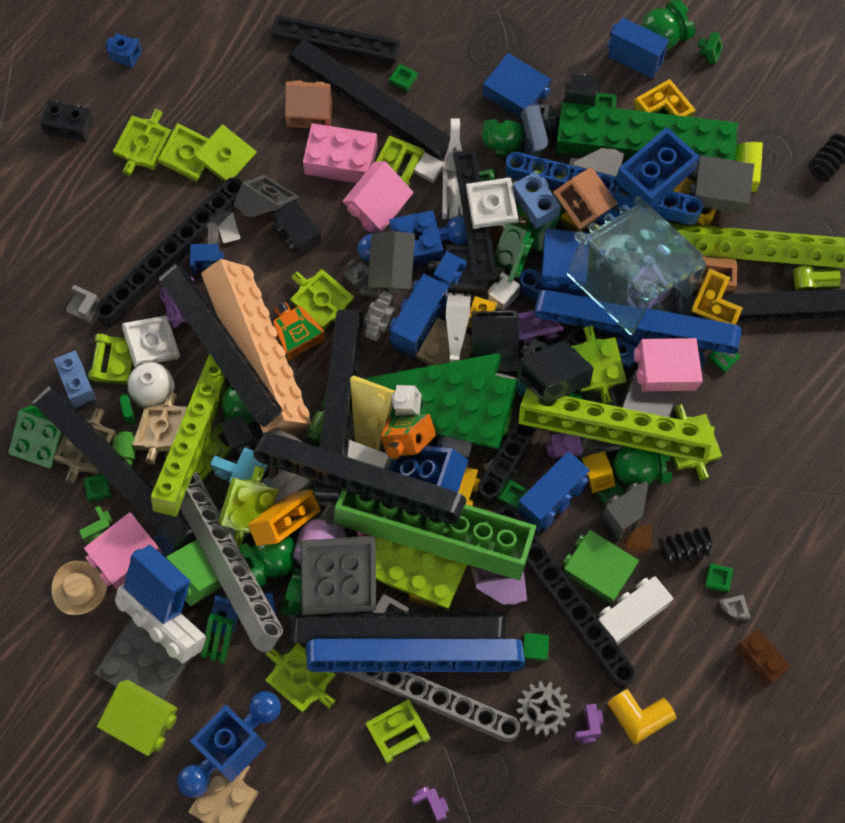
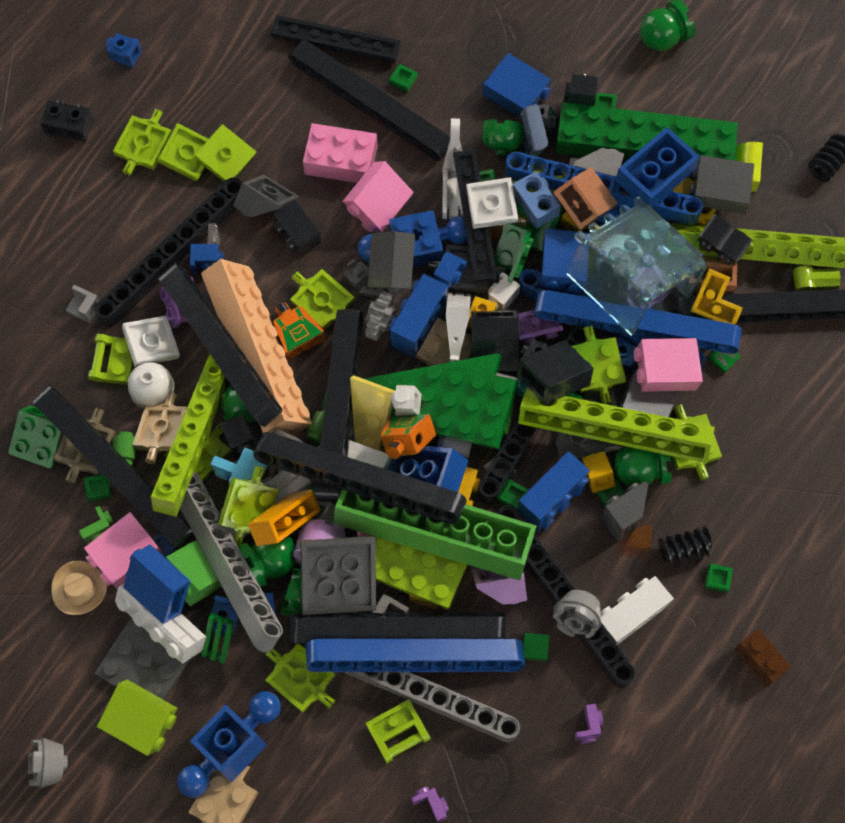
(46, 762): none -> light grey cone
(74, 379): medium blue brick -> none
(127, 409): green tile -> none
(229, 230): white sticker -> none
(308, 104): nougat slope -> none
(394, 153): lime plate -> none
(429, 167): white tile -> none
(532, 706): light grey gear -> none
(561, 444): medium lavender bracket -> none
(578, 613): none -> light grey cone
(599, 566): bright green brick -> none
(637, 47): blue brick -> none
(637, 722): yellow brick -> none
(665, 97): yellow brick -> none
(711, 47): green tile -> none
(724, 240): none -> black brick
(735, 607): light grey tile -> none

